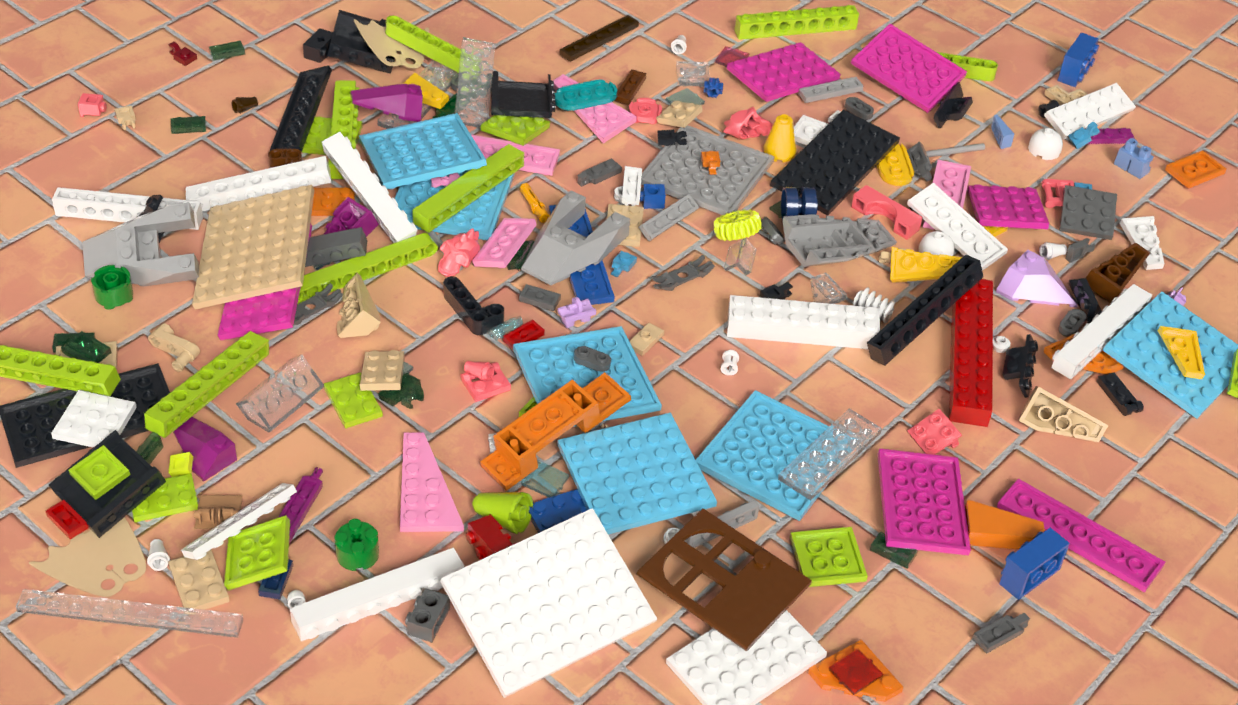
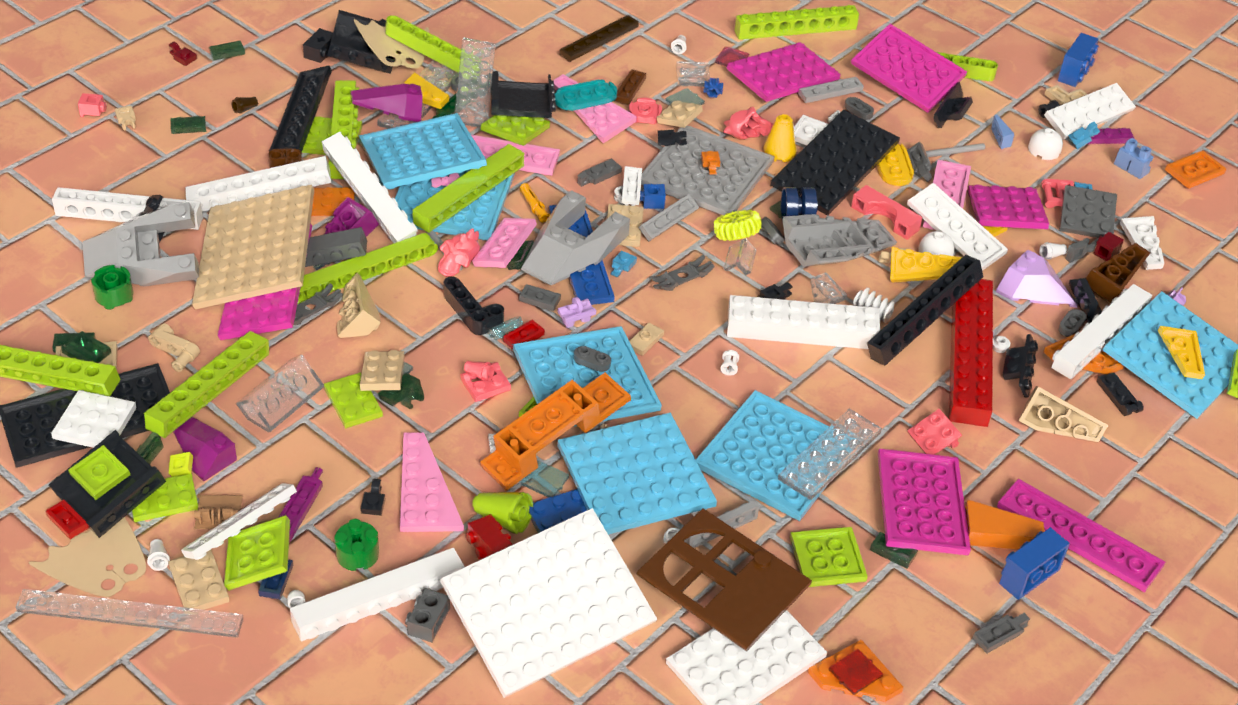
(373, 502): none -> black plate
(1108, 246): none -> dark red brick

